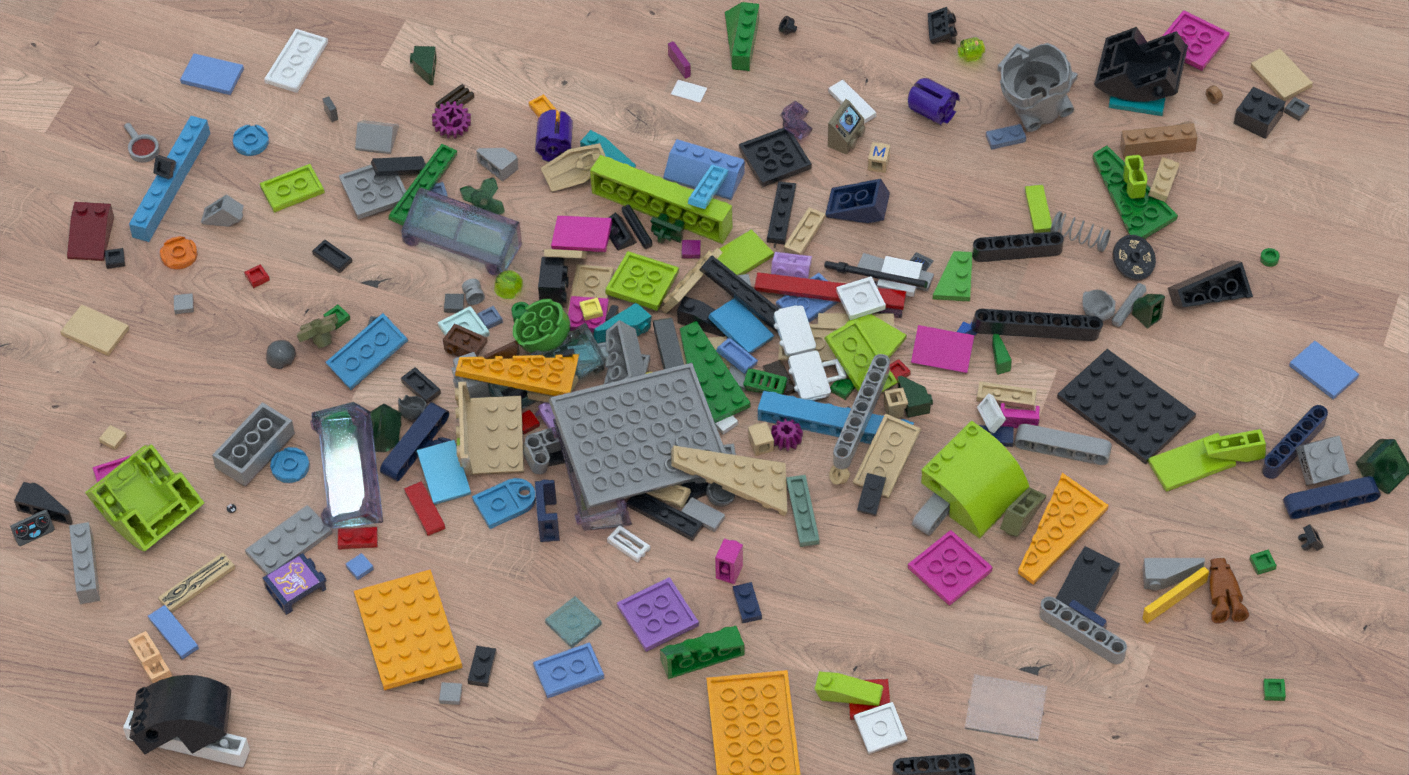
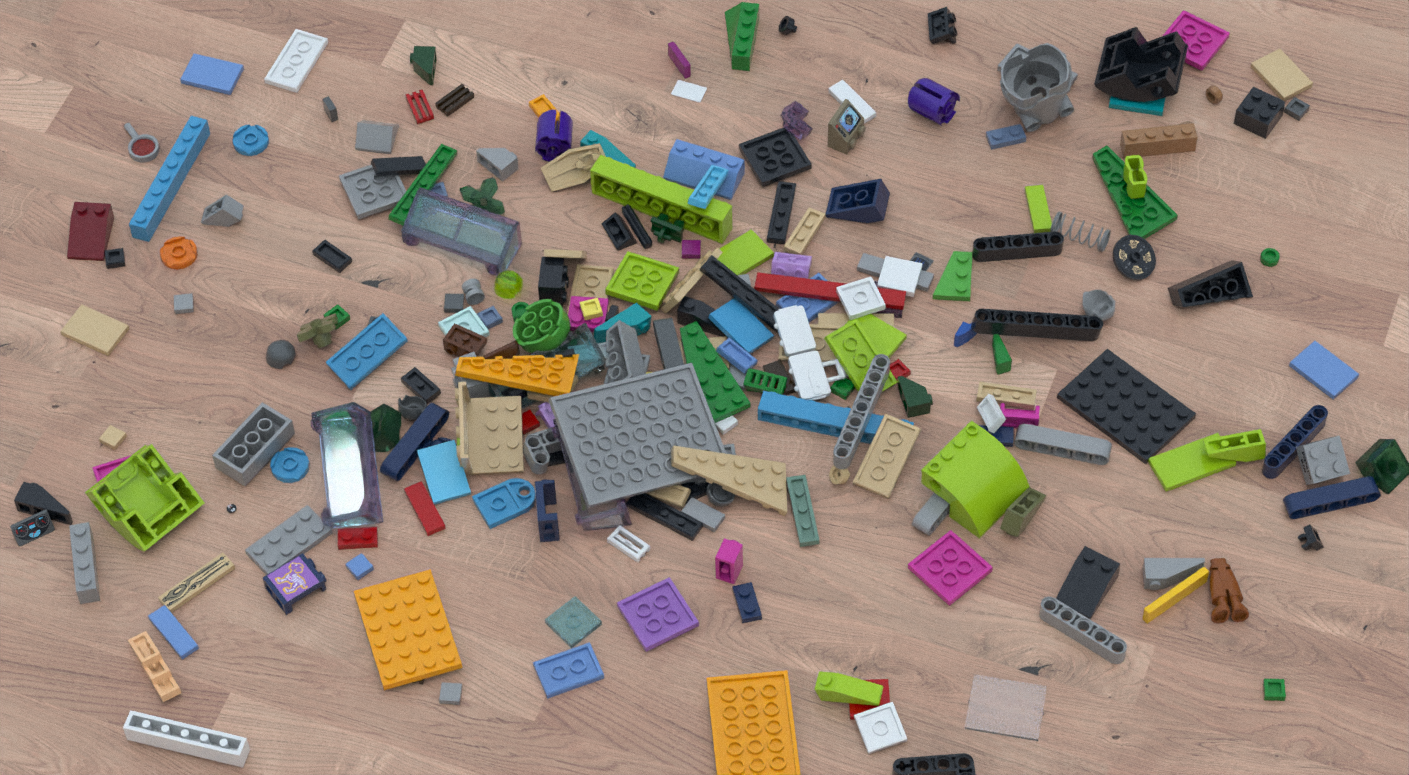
(164, 166): black tile -> none
(182, 707): black slope -> none
(257, 276): red tile -> none
(292, 188): lime tile -> none
(416, 96): none -> red tile
(443, 116): magenta gear -> none
(482, 666): black plate -> none
(581, 233): dark pink tile -> none
(702, 651): green wedge -> none
(760, 438): tan brick -> none
(787, 434): magenta gear -> none
(844, 268): black bar -> none
(871, 494): black plate -> none
(879, 157): tan brick -> none
(895, 402): tan brick -> none
(942, 348): dark pink tile -> none
(971, 49): clear neon green head -> none
(1062, 524): light orange wing -> none
(1088, 613): dark blue tile -> none
(1127, 306): light grey axle -> none
(1149, 309): dark green slope -> none
(1163, 179): tan plate -> none
(1262, 562): green tile -> none

